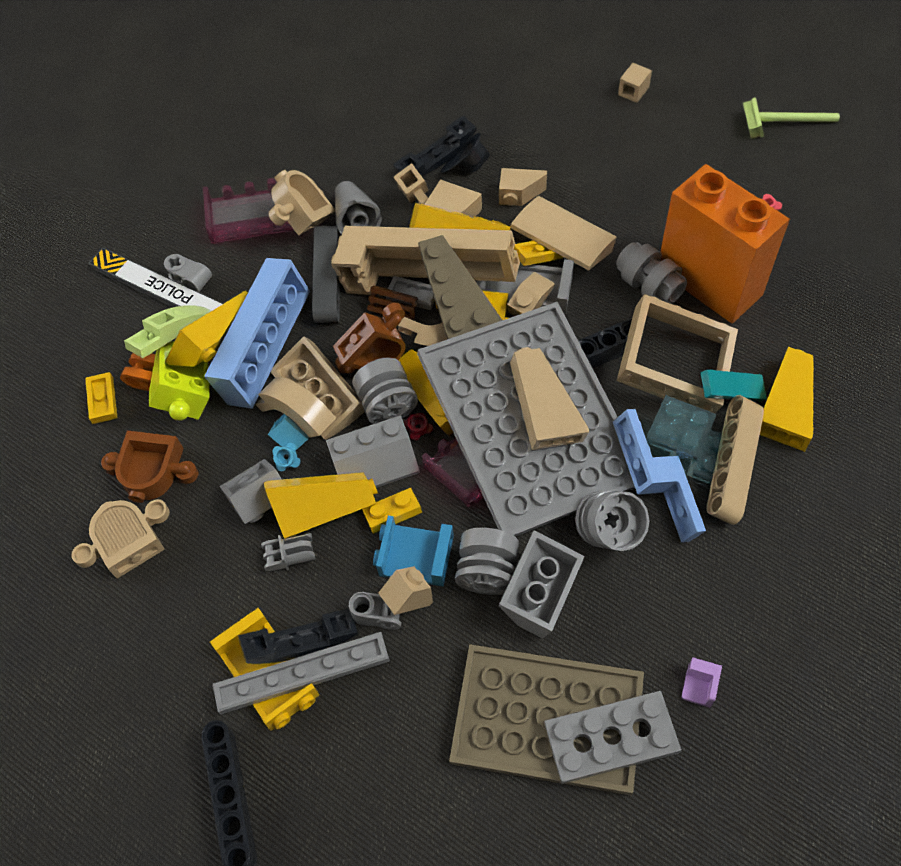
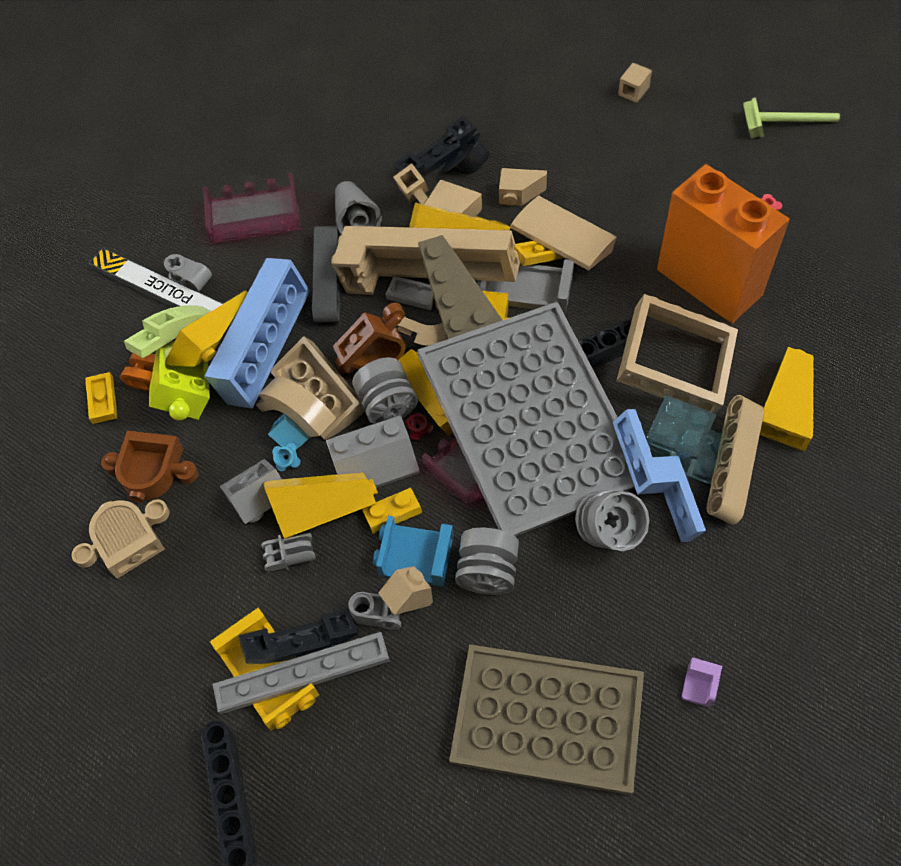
(298, 202): tan piece -> none
(393, 294): reddish brown tile -> none
(530, 294): tan slope -> none
(540, 584): light grey slope -> none
(545, 404): tan slope -> none
(605, 757): light grey plate -> none
(642, 266): light grey piece -> none
(730, 384): teal tile -> none

